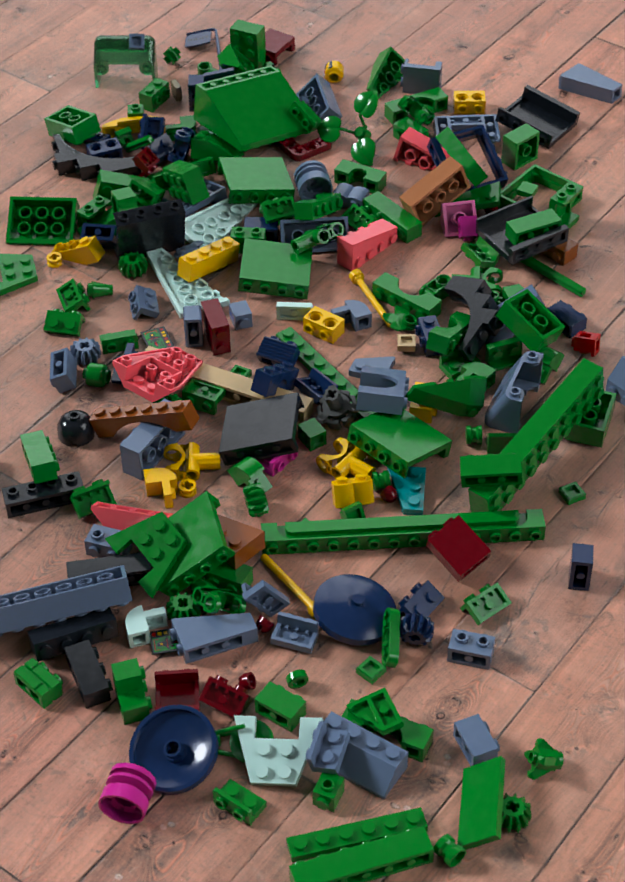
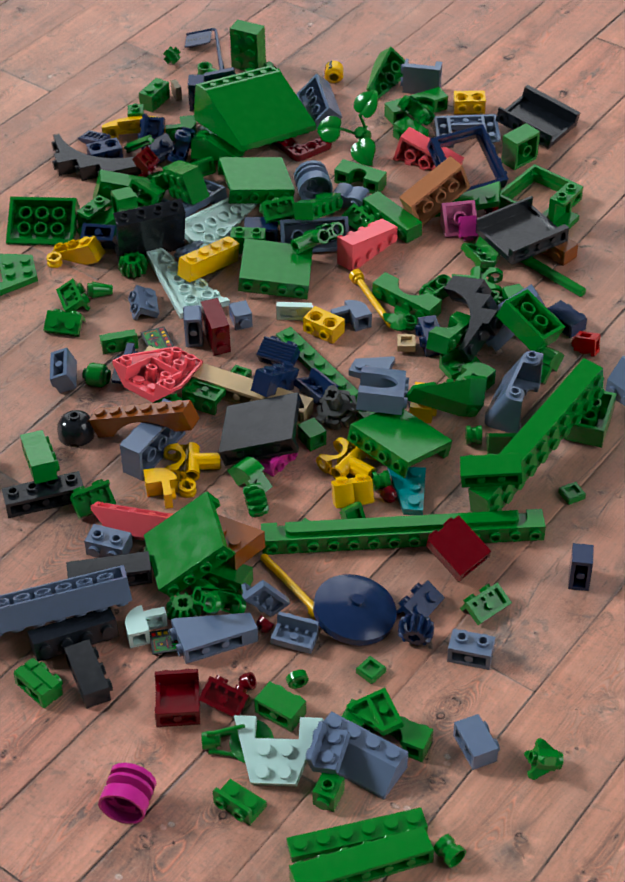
(73, 124): green brick -> none
(85, 351): sand blue gear -> none
(115, 51): clear green windscreen -> none
(124, 135): green tile -> none
(131, 690): green brick -> none
(136, 41): sand blue tile -> none
(158, 542): green wing -> none
(175, 747): dark blue dish -> none
(231, 57): green slope -> none
(276, 43): panel -> none
(305, 115): green bracket -> none
(391, 637): green beam -> none
(460, 154): green beam -> none
(481, 803): green tile -> none
(503, 353): green bracket -> none
(515, 813): green gear -> none
(527, 189): green tile -> none
(531, 225): green brick -> none
(590, 83): sand blue slope -> none

